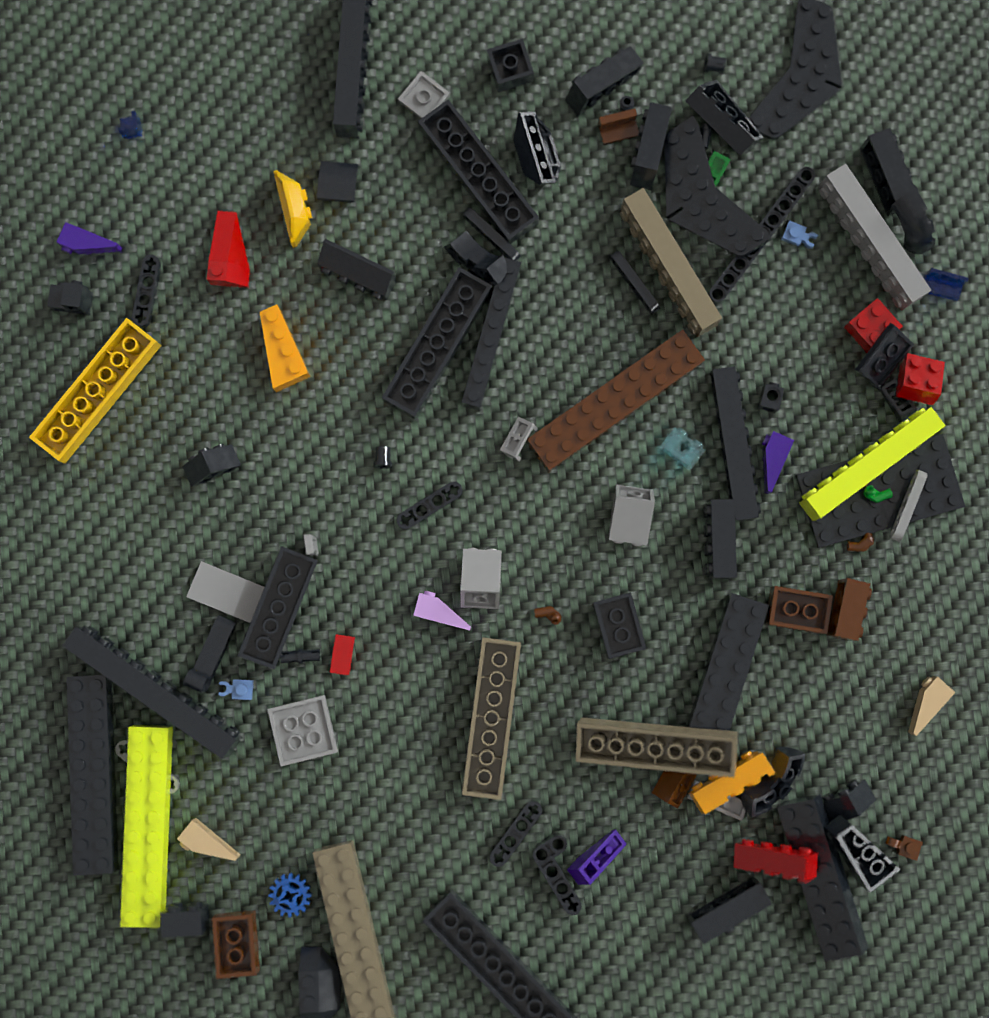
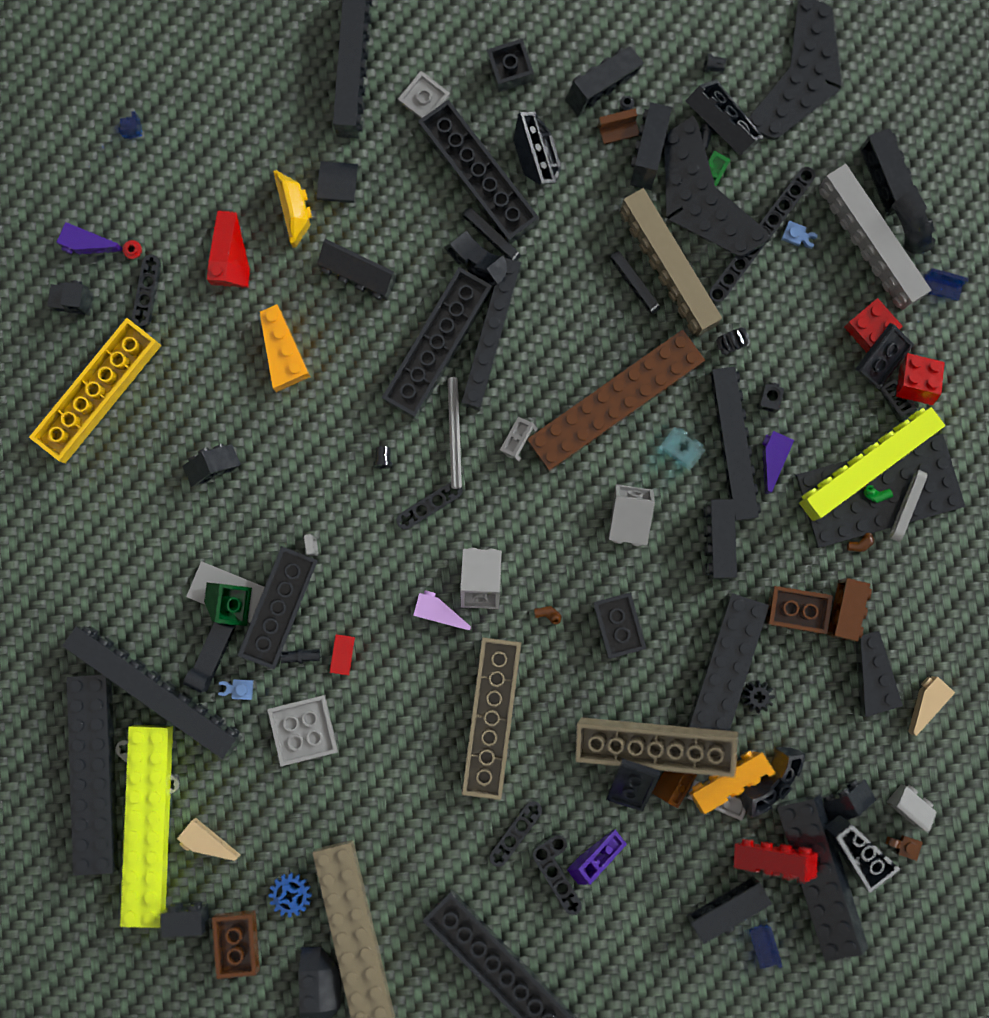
(136, 253): none -> red plate
(228, 603): none -> dark green slope
(454, 431): none -> light grey axle
(633, 785): none -> black tile
(733, 341): none -> black gear
(761, 689): none -> black gear
(765, 946): none -> clear blue panel
(876, 680): none -> black wedge
(912, 807): none -> light grey slope

